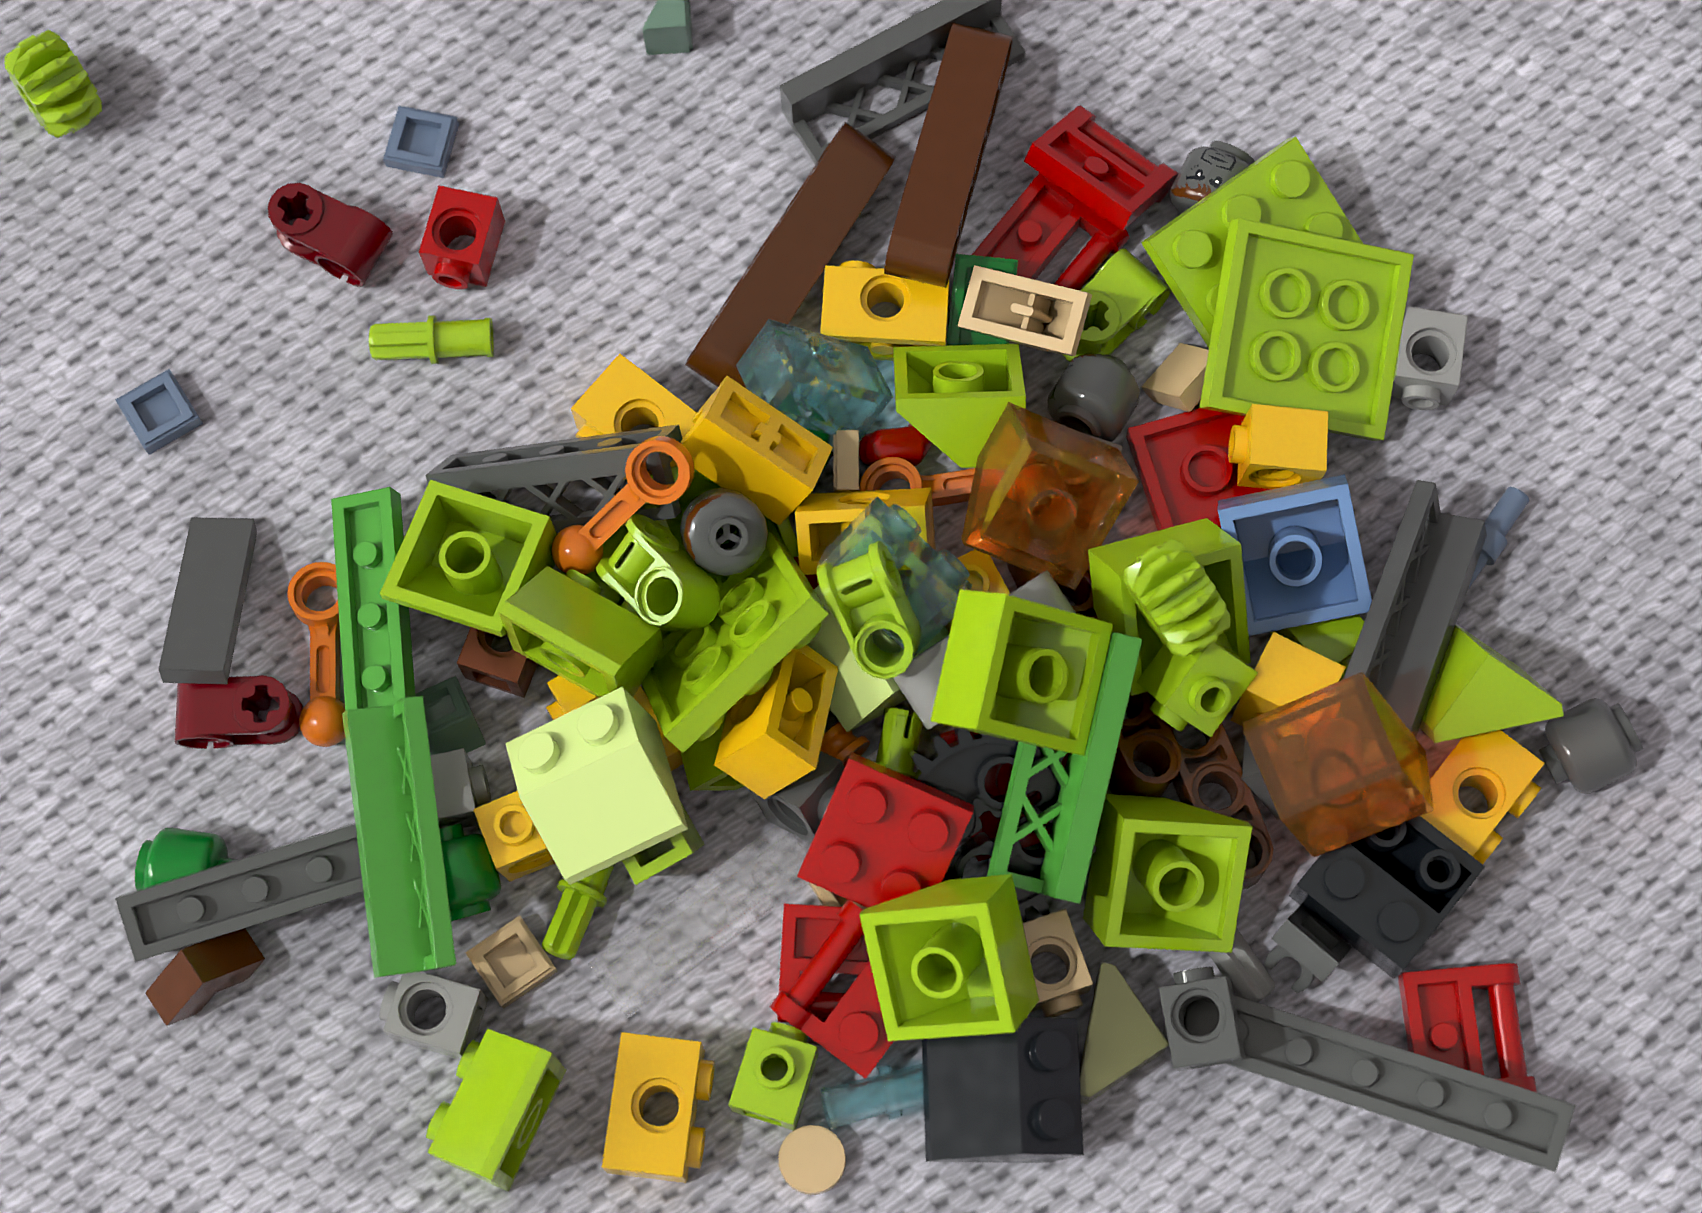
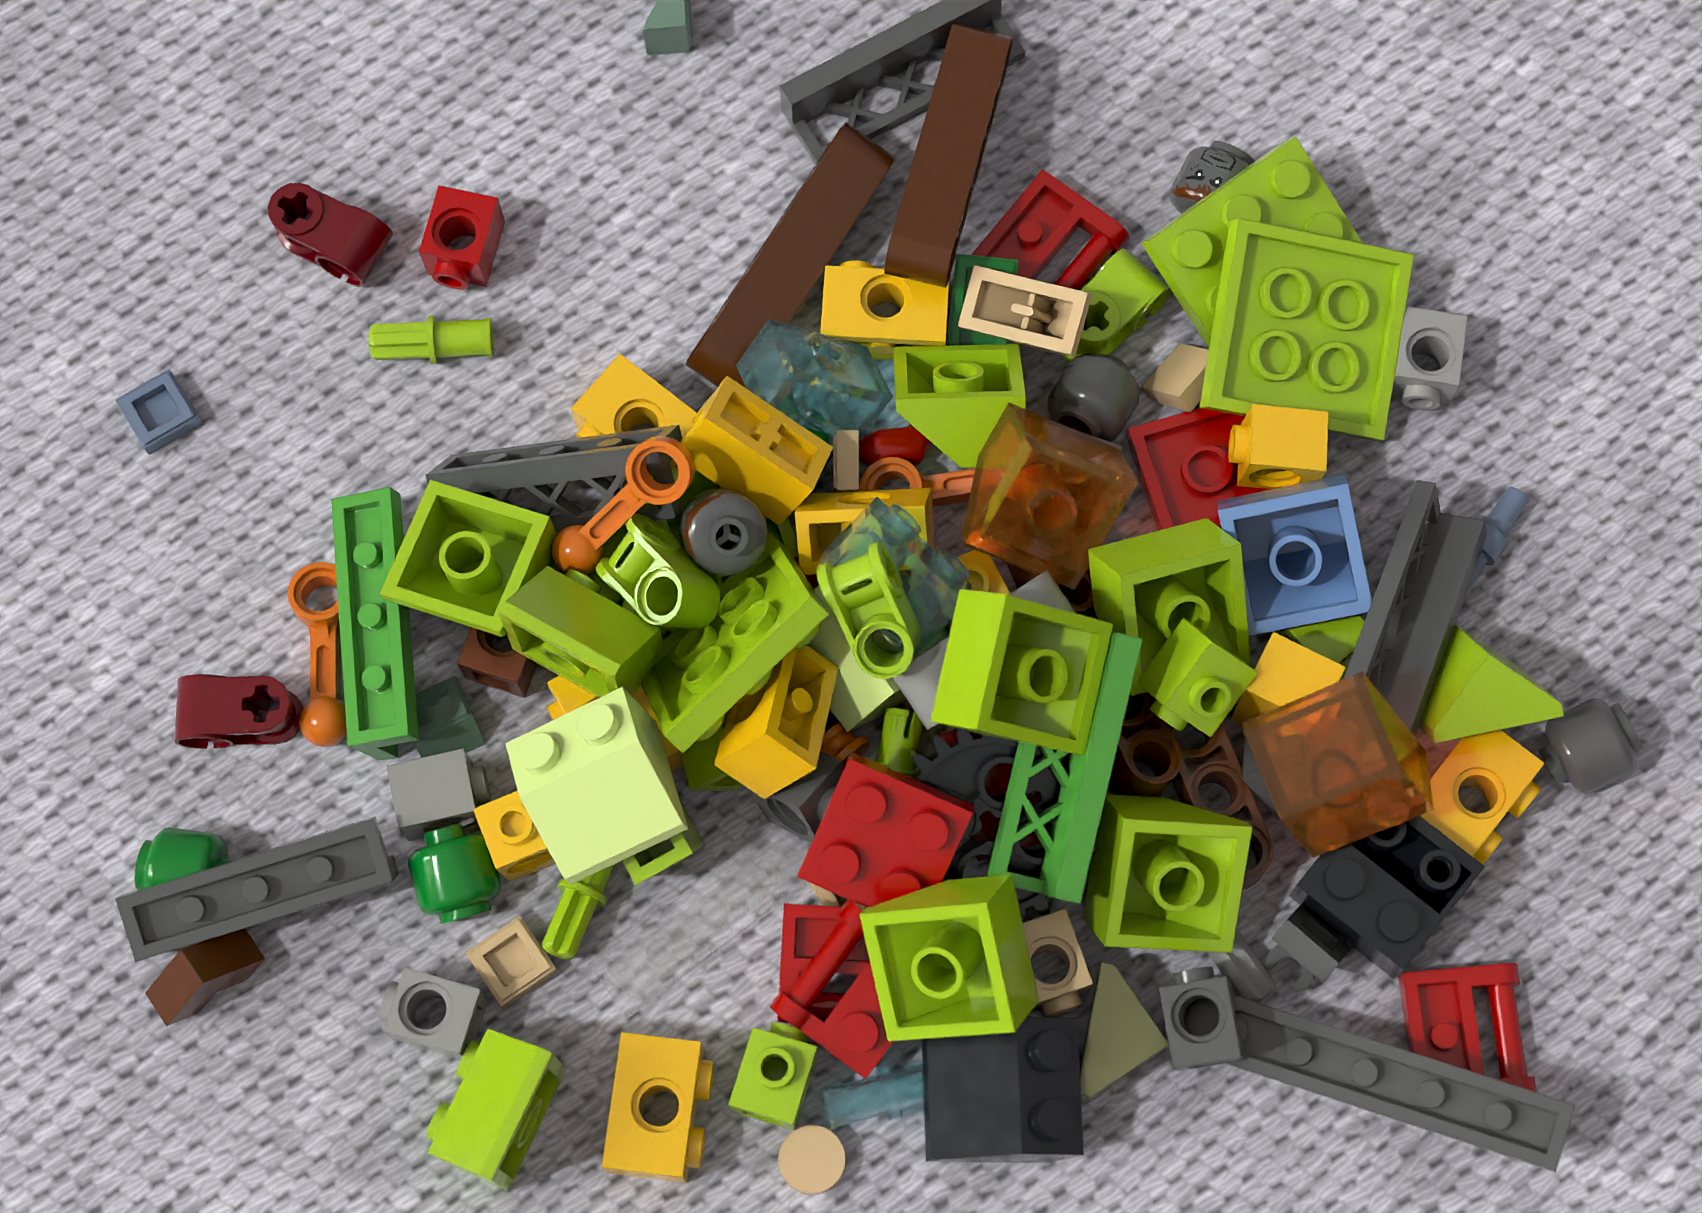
(53, 83): lime gear -> none
(208, 601): dark grey tile -> none
(399, 838): bright green fence -> none
(421, 141): sand blue tile -> none
(1099, 168): red plate -> none
(1177, 598): lime gear -> none

